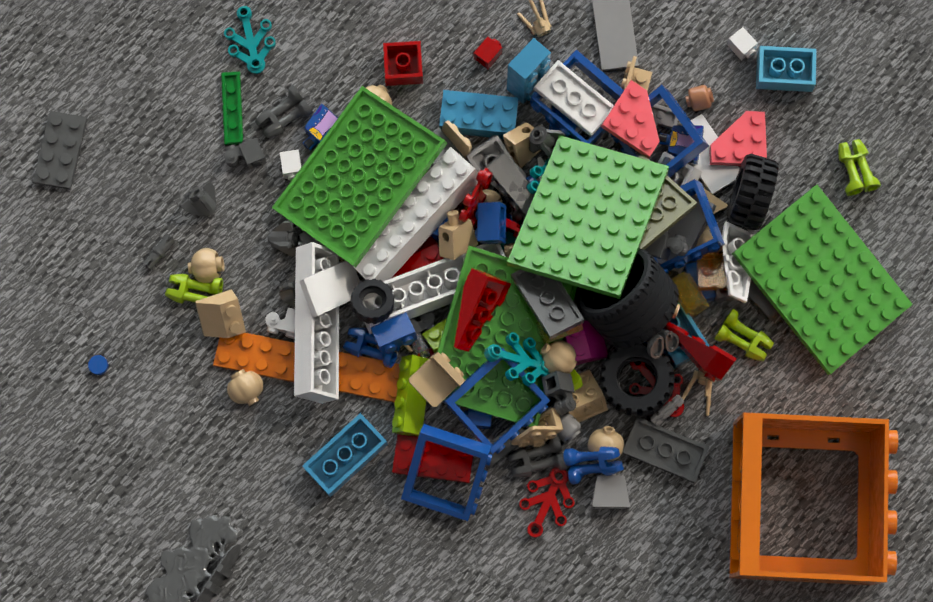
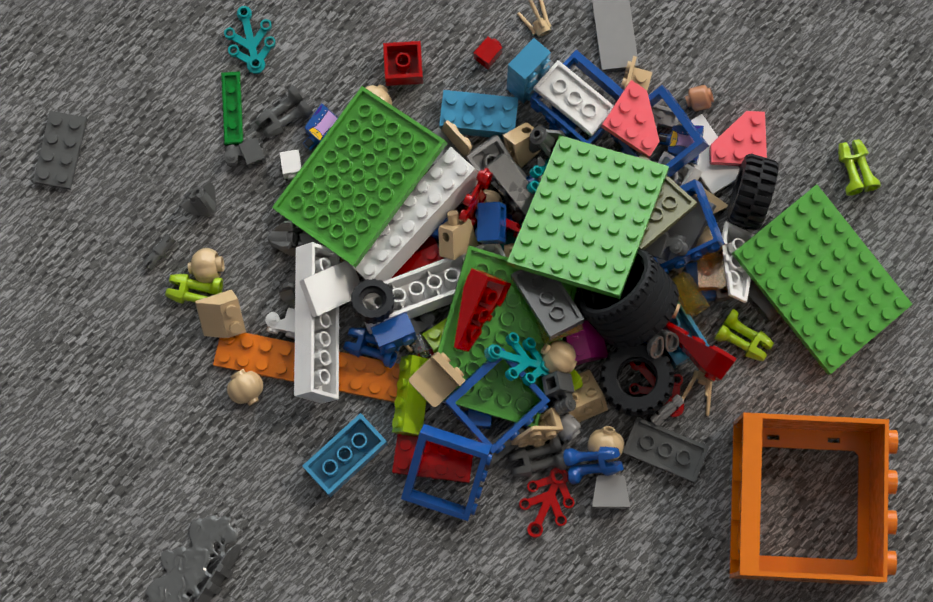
(98, 365): blue tile -> none
(742, 44): white brick -> none
(786, 68): medium azure brick -> none

